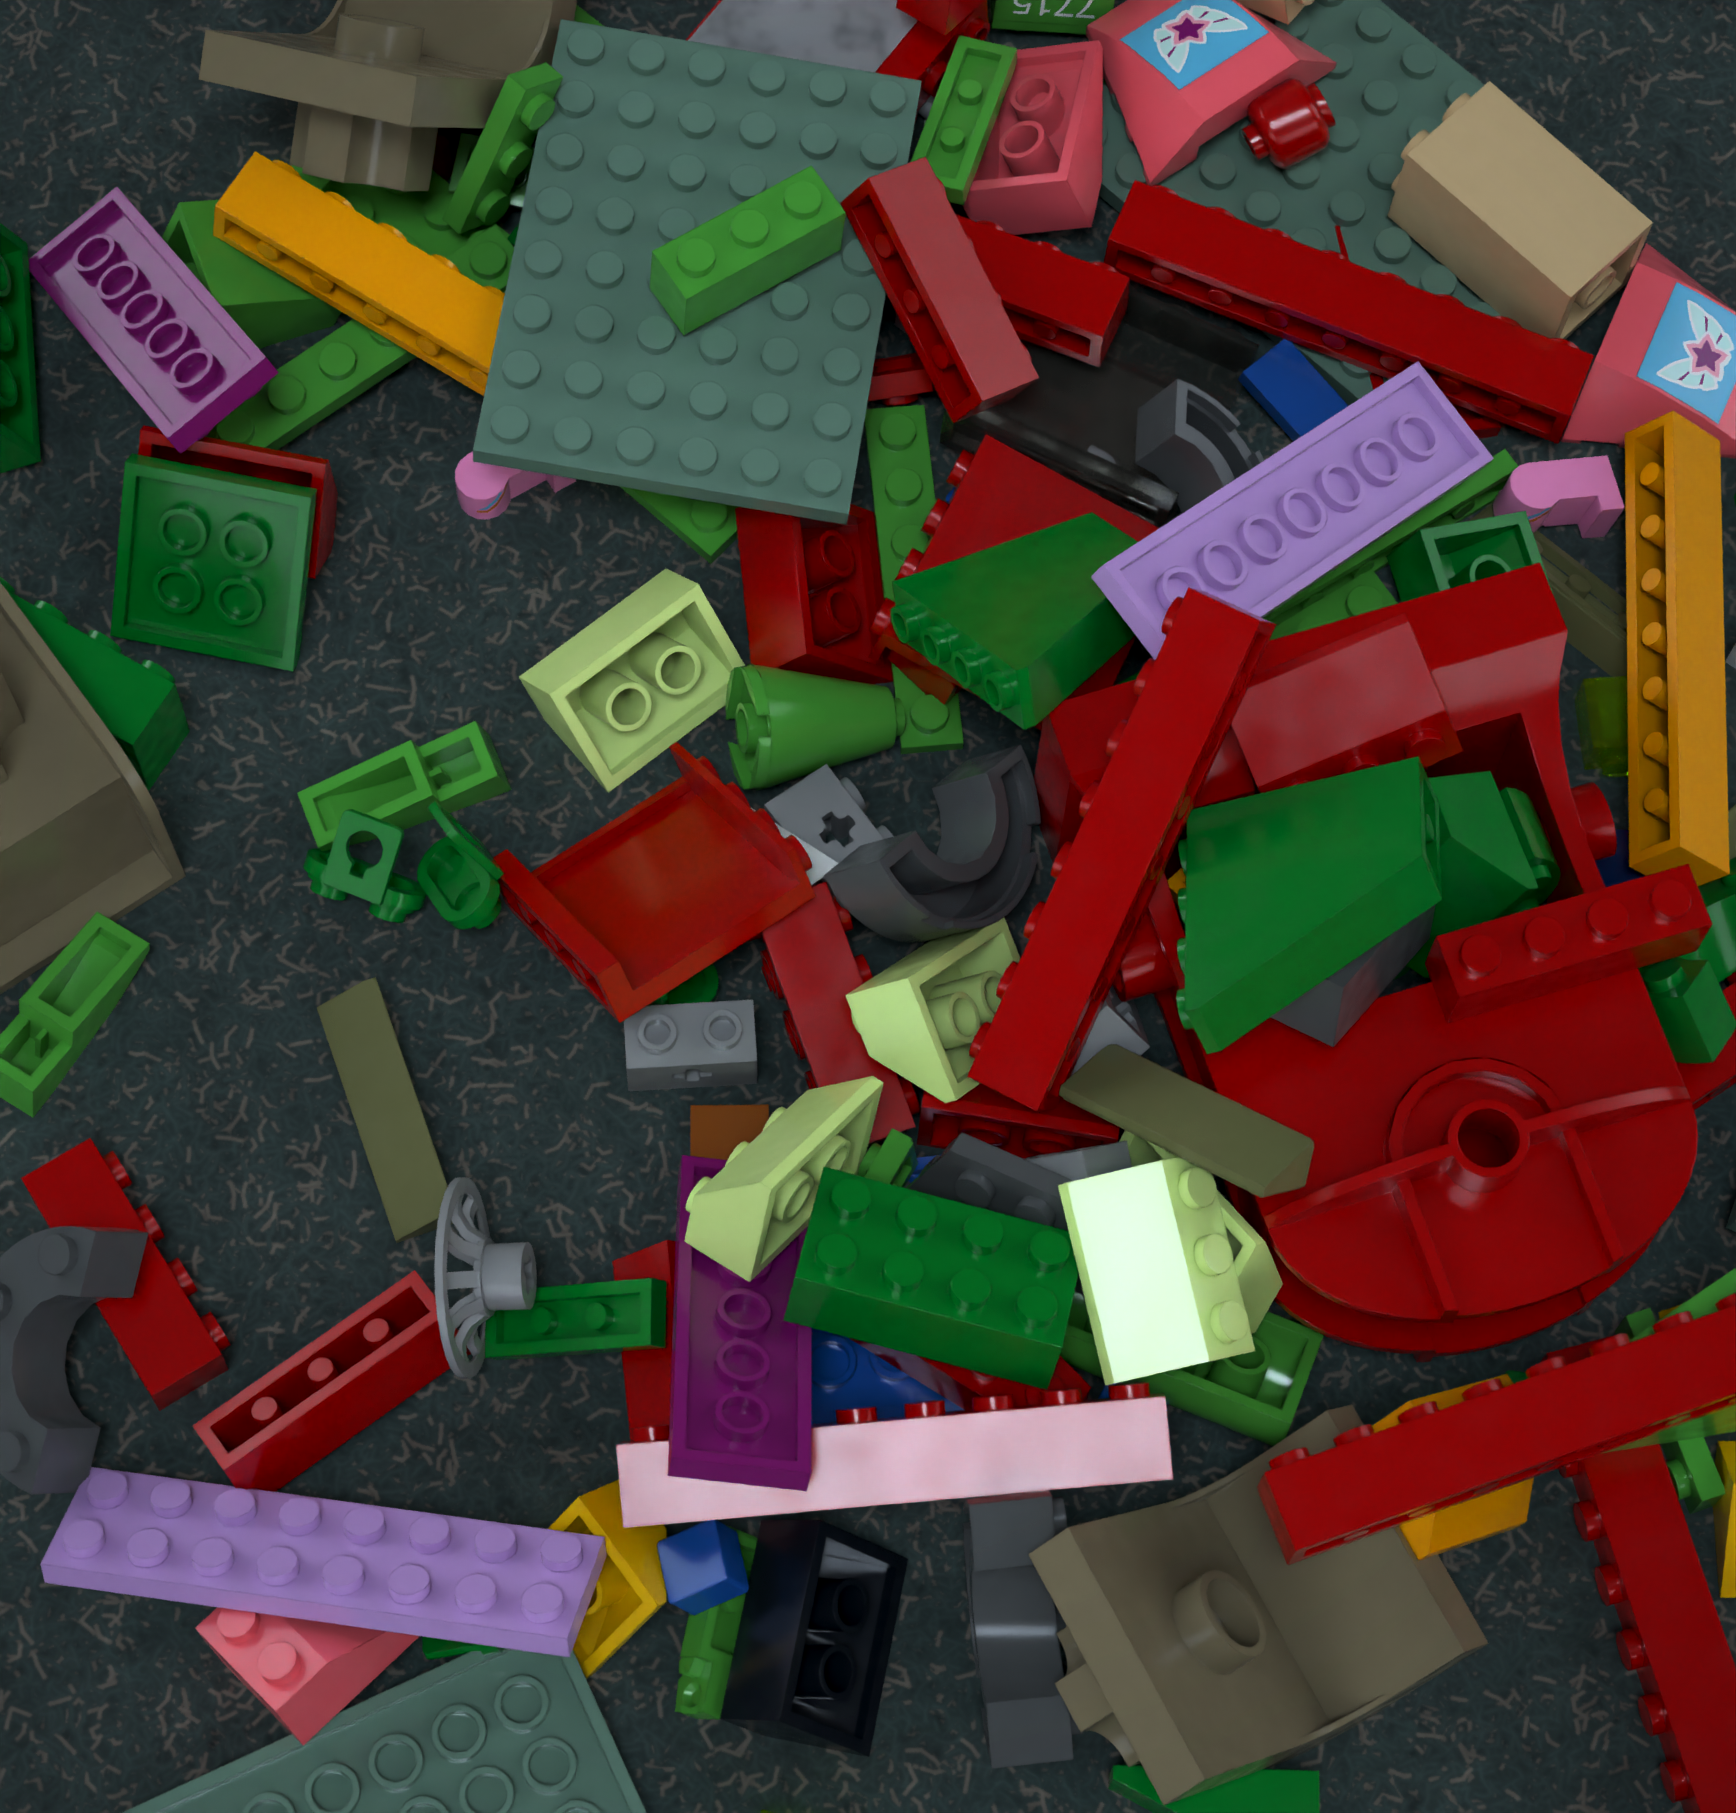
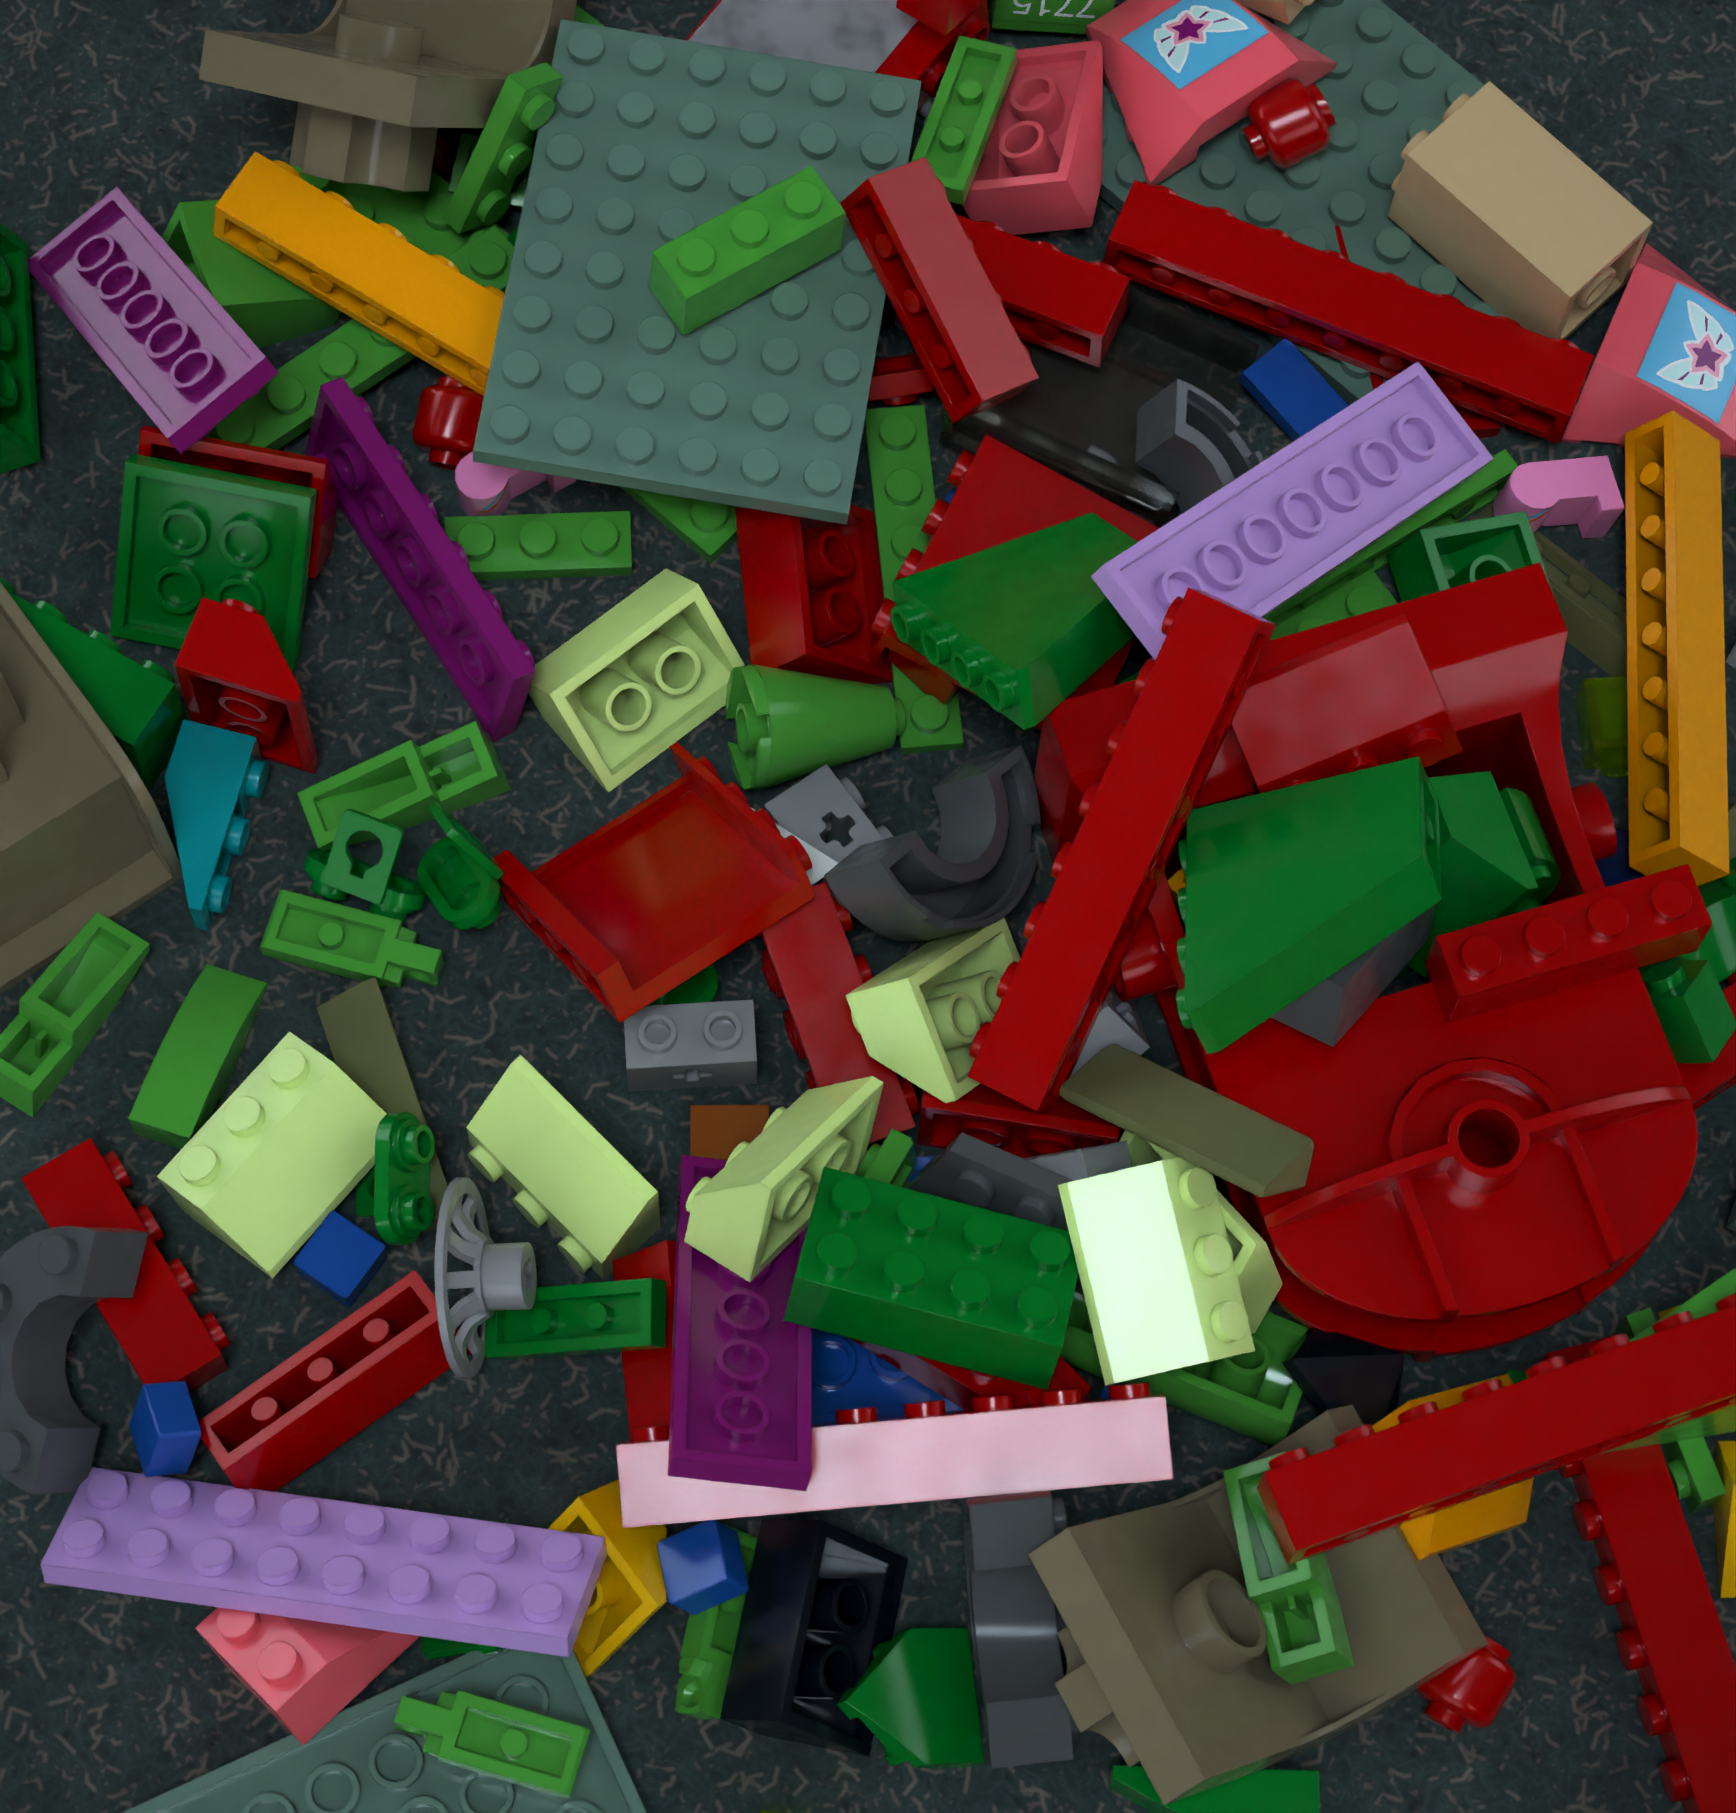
(165, 1428): none -> blue piece
(197, 1057): none -> bright green slope
(208, 796): none -> teal slope
(243, 684): none -> red slope
(277, 1155): none -> yellowish green slope
(340, 1259): none -> blue piece
(347, 942): none -> bright green hinge
(401, 1180): none -> green bracket
(420, 561): none -> magenta plate
(447, 422): none -> red head
(497, 1740): none -> bright green hinge
(545, 544): none -> bright green plate
(562, 1170): none -> yellowish green slope
(921, 1699): none -> green slope
(1295, 1600): none -> bright green slope
(1346, 1371): none -> black slope
(1471, 1689): none -> red head

